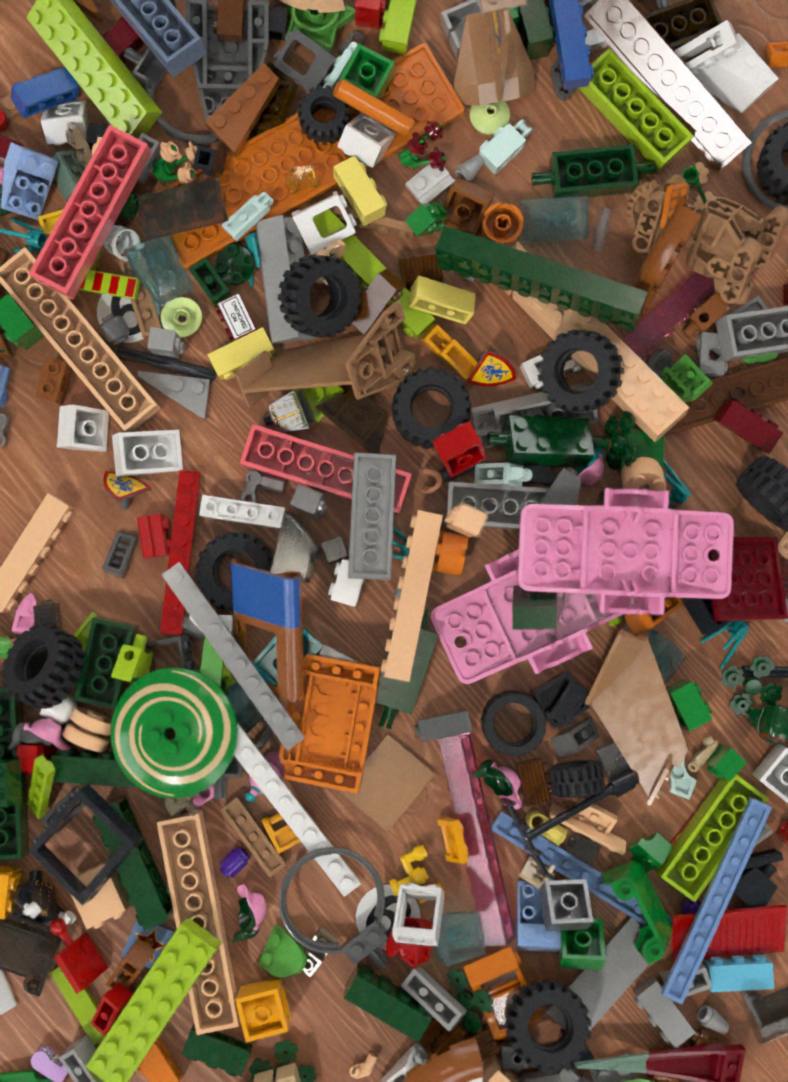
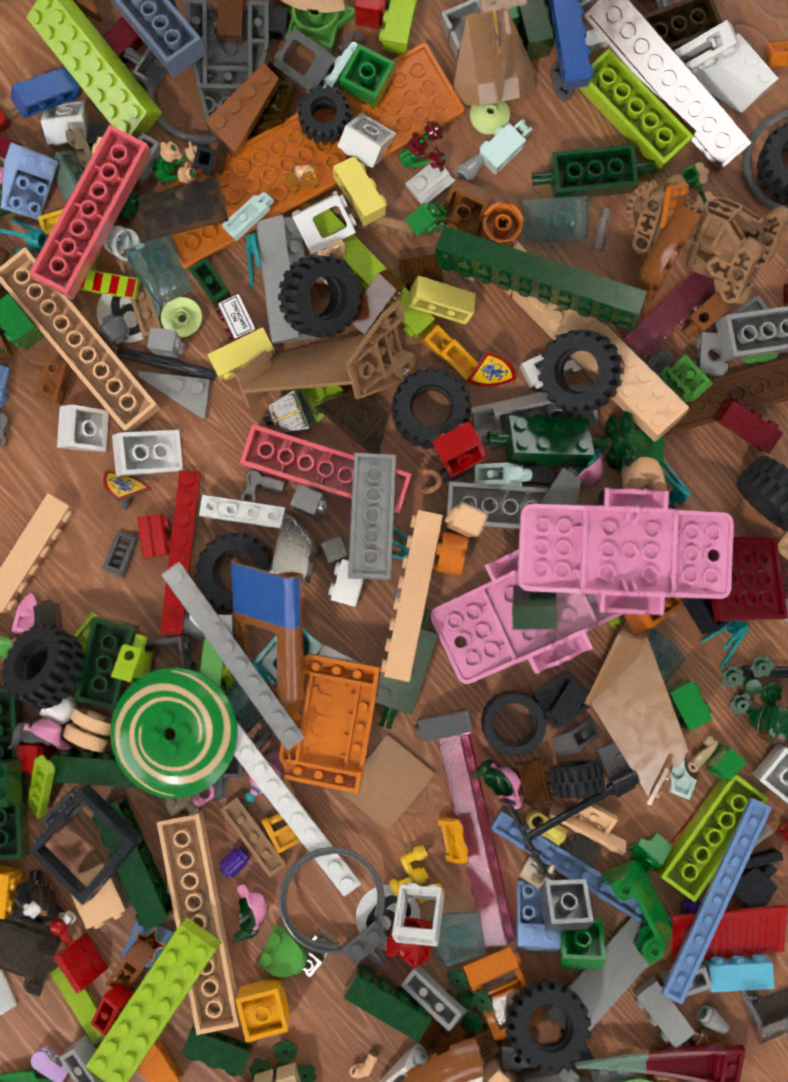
(235, 264): dark green dish -> none
(373, 107): orange brick -> none

